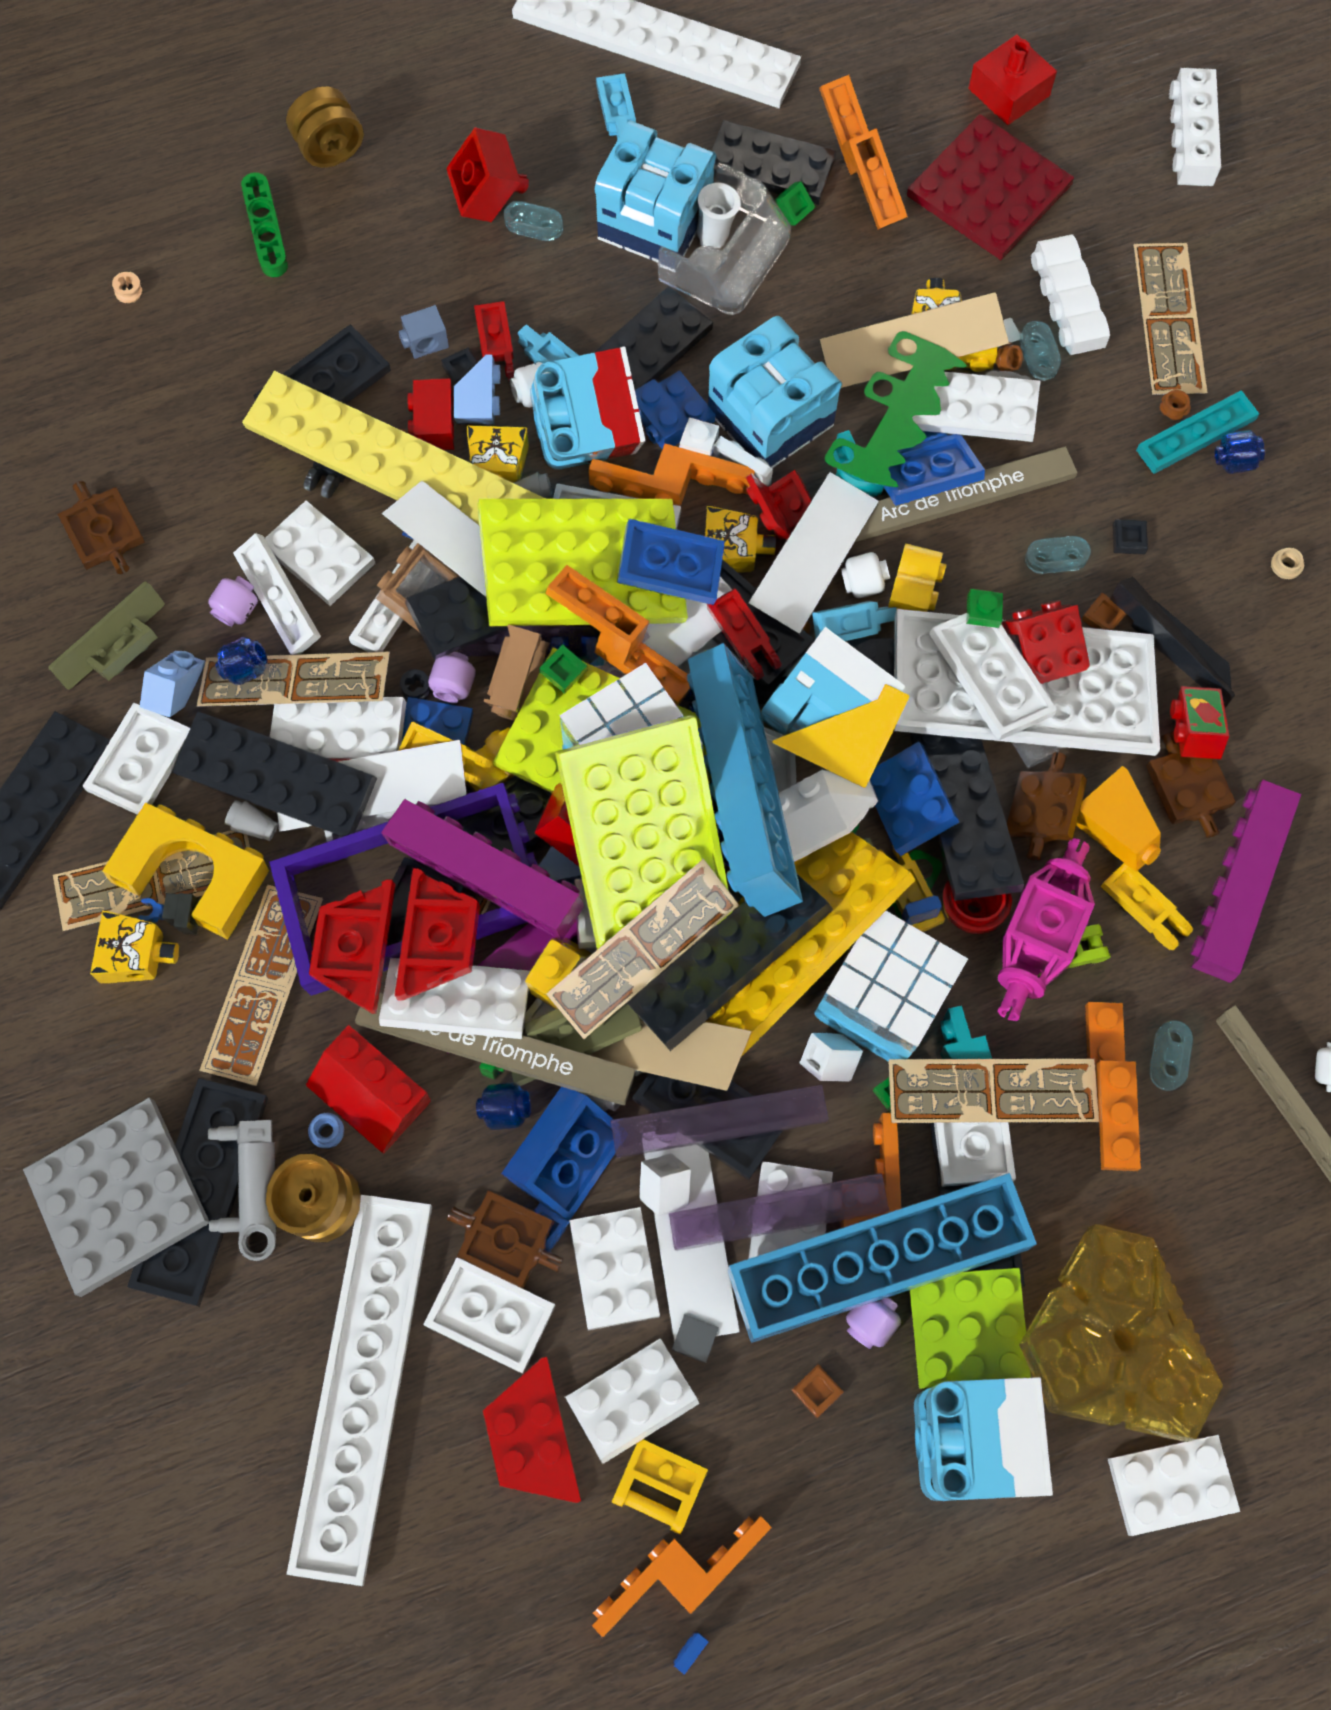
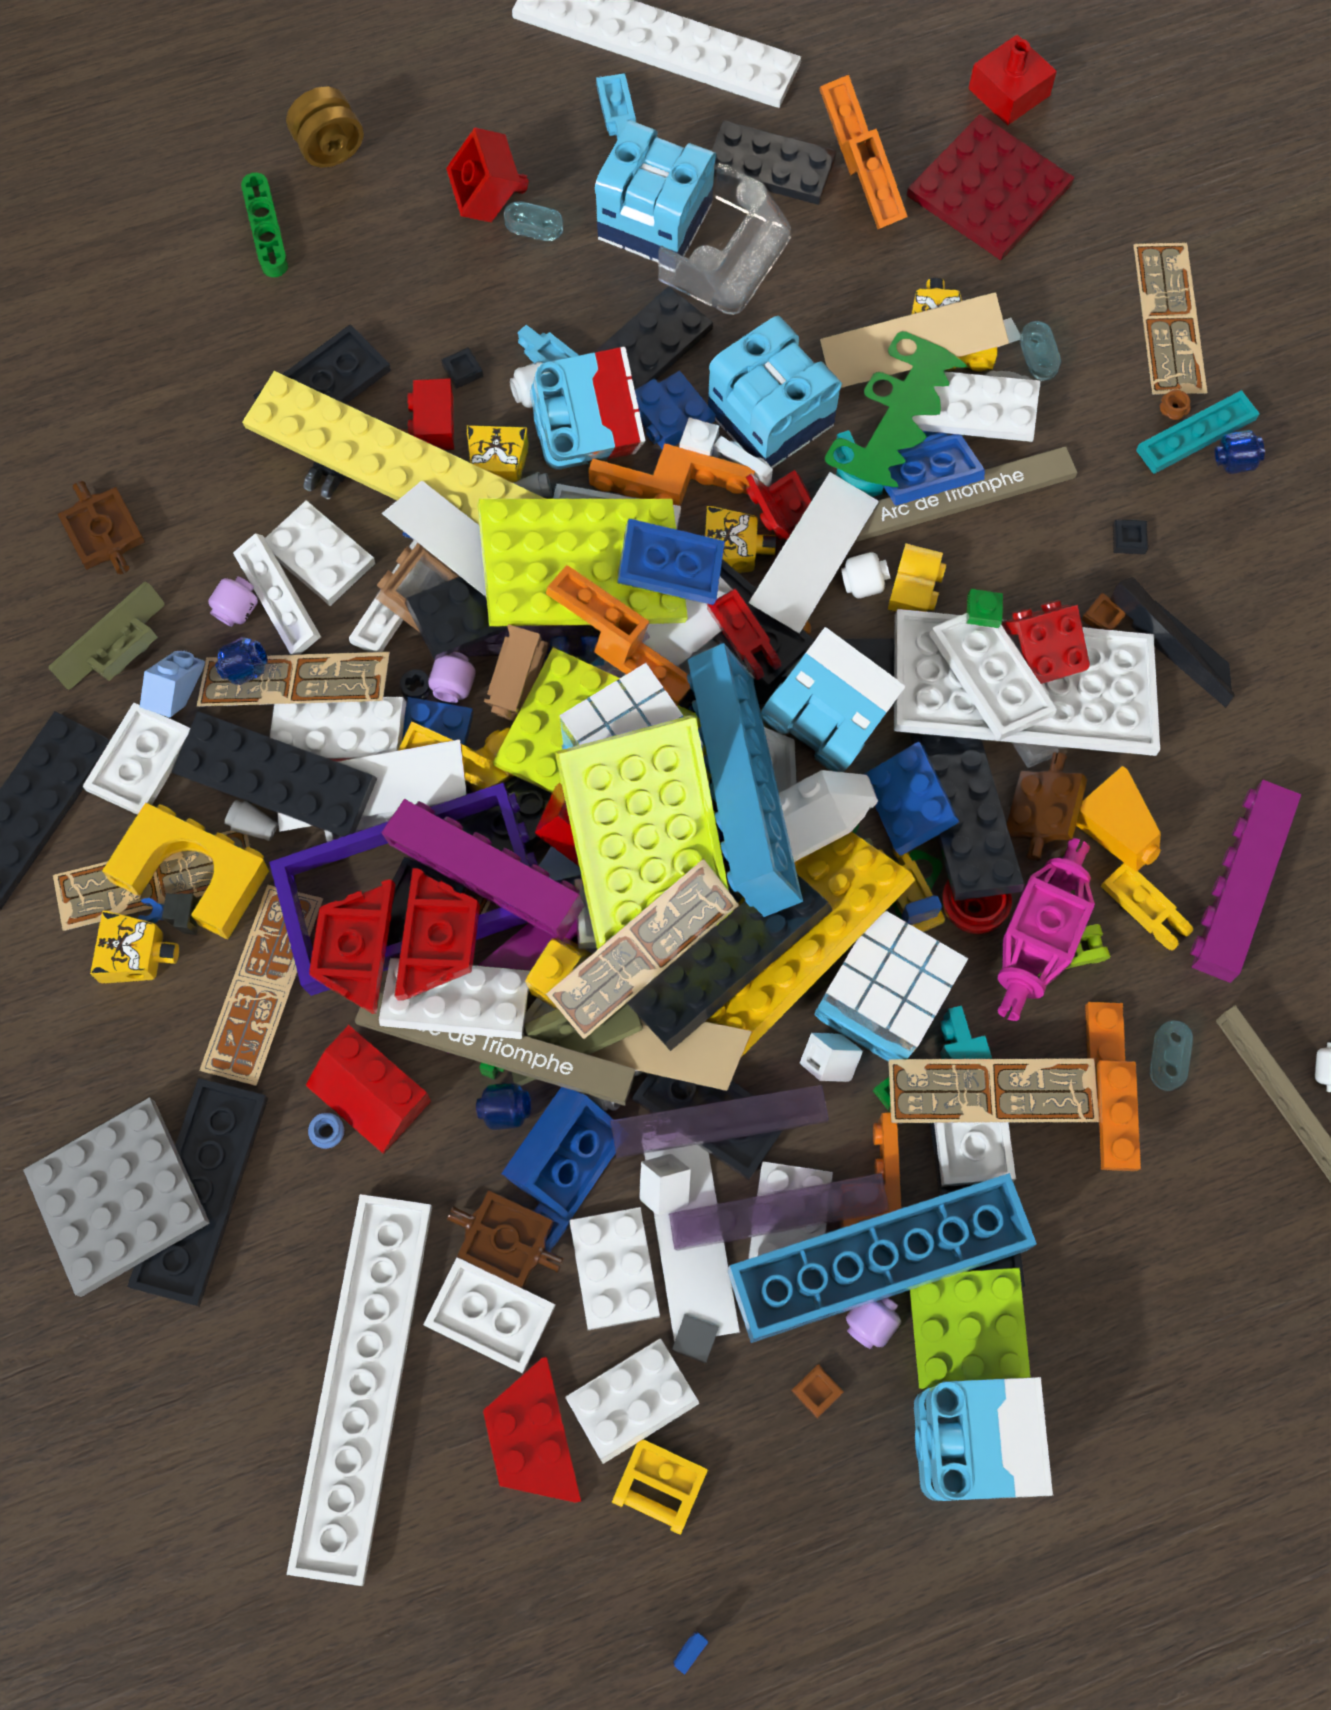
(127, 278): light nougat bush -> none
(255, 1171): light grey piece -> none
(313, 1198): pearl gold wheel -> none
(423, 332): sand blue brick -> none
(475, 394): light blue slope -> none
(495, 334): red hinge -> none
(563, 669): green plate -> none
(680, 1574): orange bracket -> none
(717, 208): white plant -> none
(795, 203): green plate -> none
(852, 740): yellow sticker -> none
(853, 620): medium azure hinge -> none
(1009, 357): dark orange plate -> none
(1055, 554): clear light blue plate -> none
(1070, 295): white brick -> none
(1115, 1347): clear yellow plate -> none
(1173, 1485): white plate -> none
(1190, 787): reddish brown plate -> none
(1196, 127): white brick -> none
(1200, 722): red brick -> none
(1290, 556): tan plate -> none

